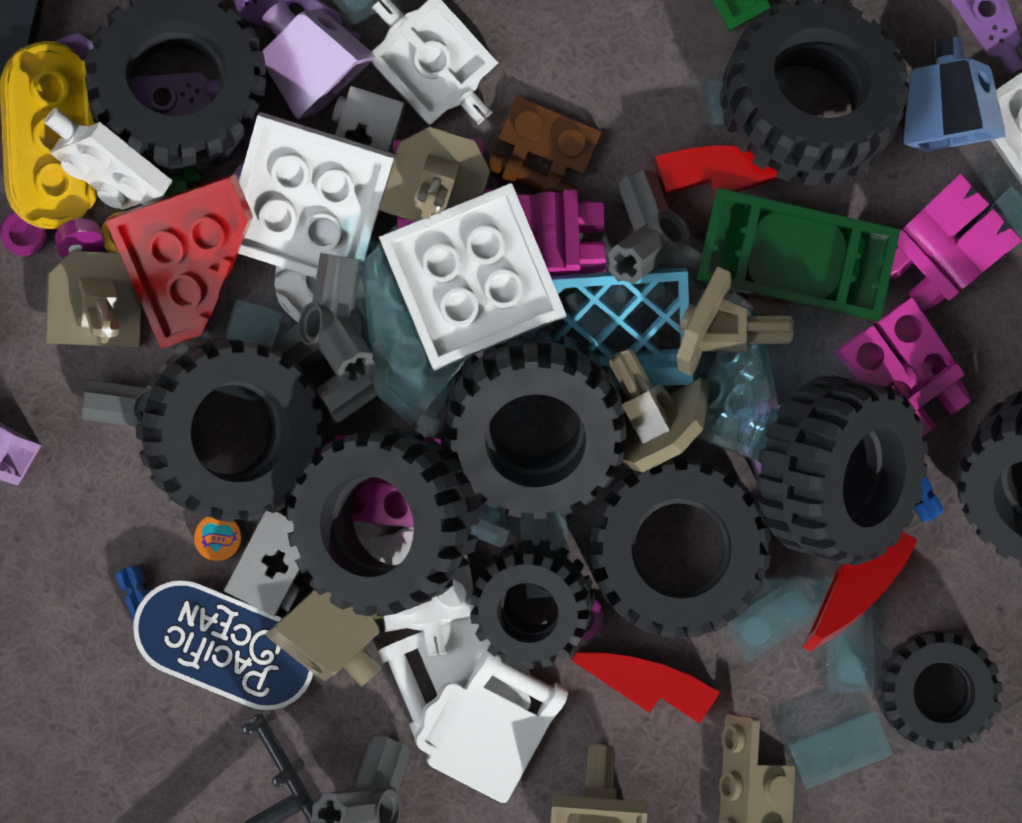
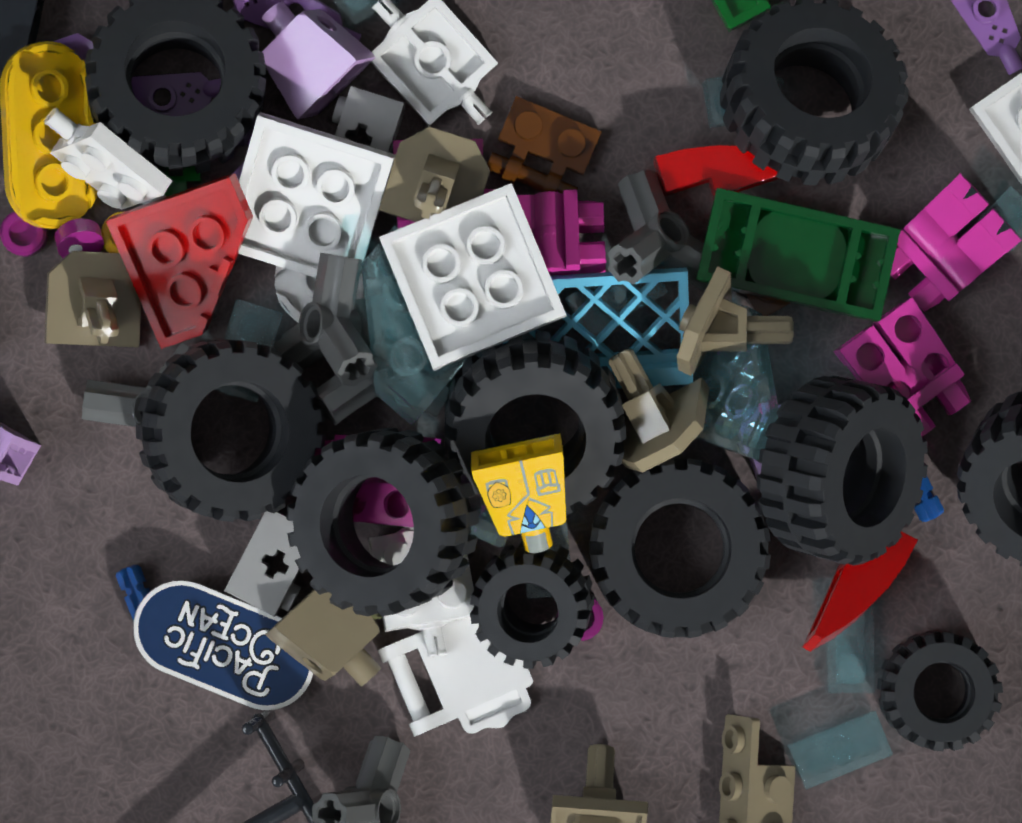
(217, 539): orange tile -> none
(484, 735): white piece -> none
(523, 488): none -> yellow torso
(648, 681): red slope -> none
(774, 617): clear light blue plate -> none
(952, 101): medium blue torso -> none

